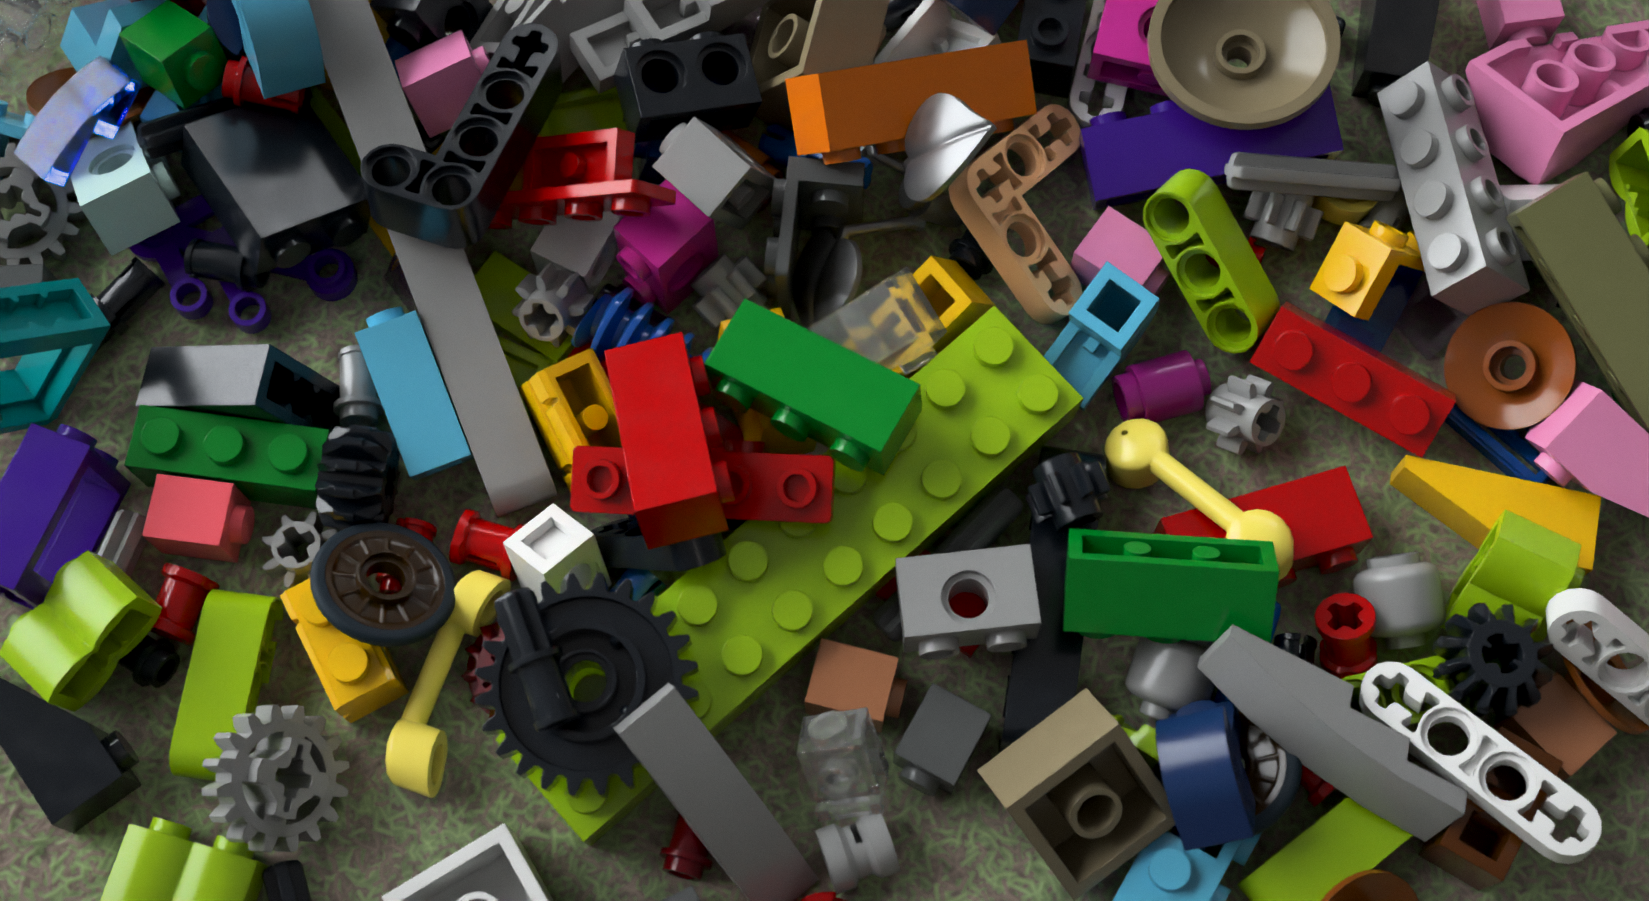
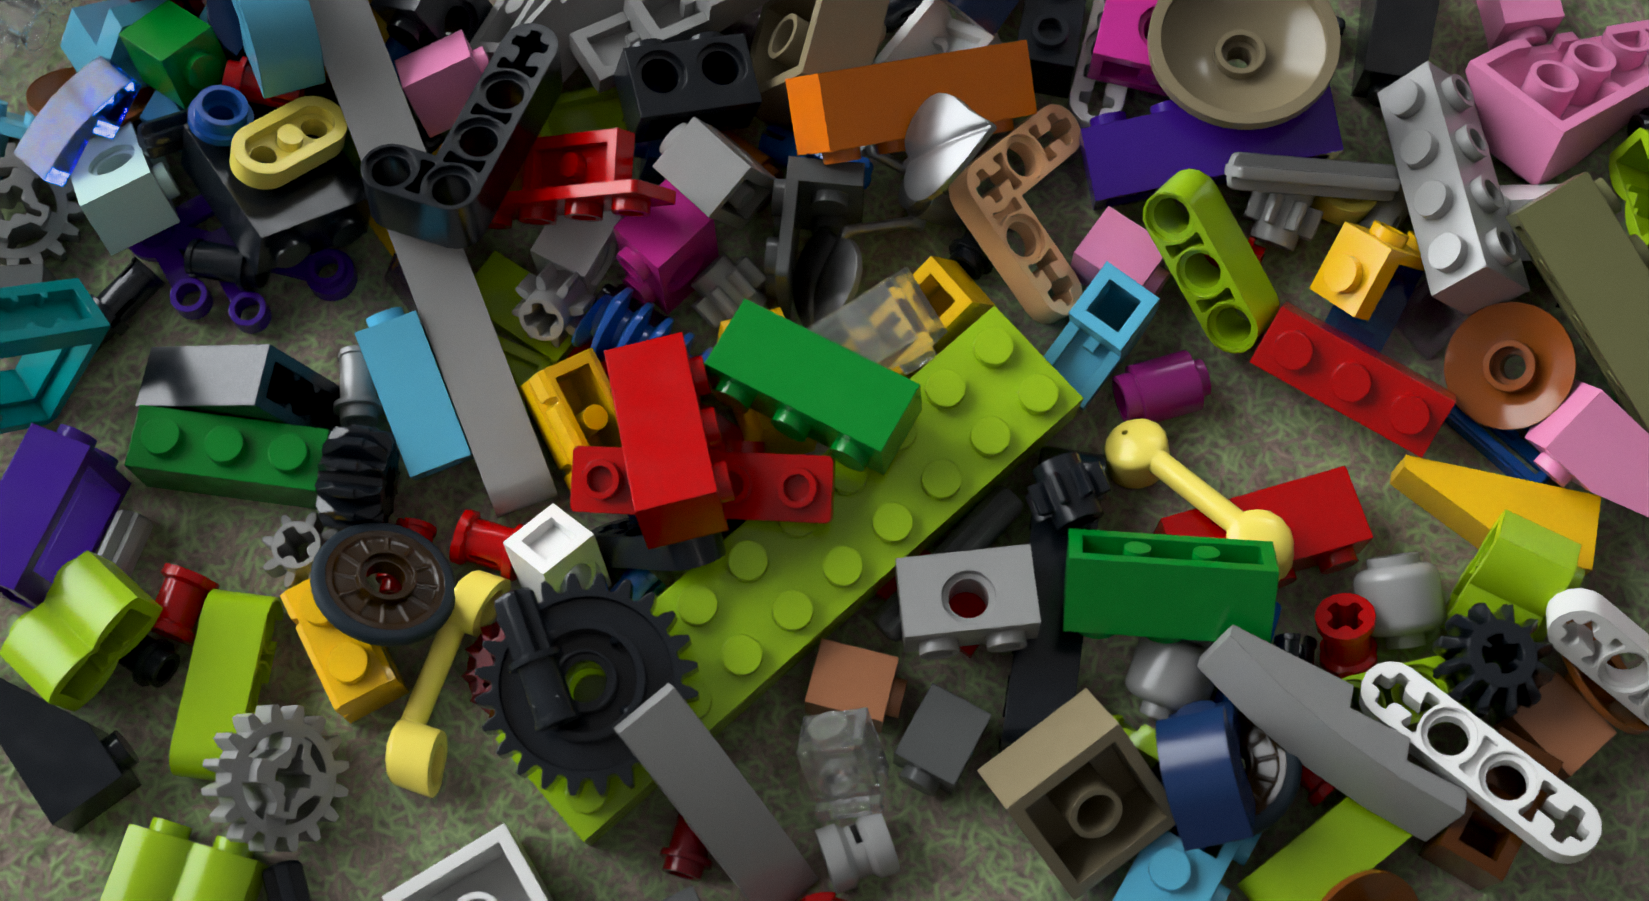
(198, 518): coral brick -> none
(214, 104): none -> blue plate
(283, 144): none -> light yellow plate
(1245, 414): light grey gear -> none

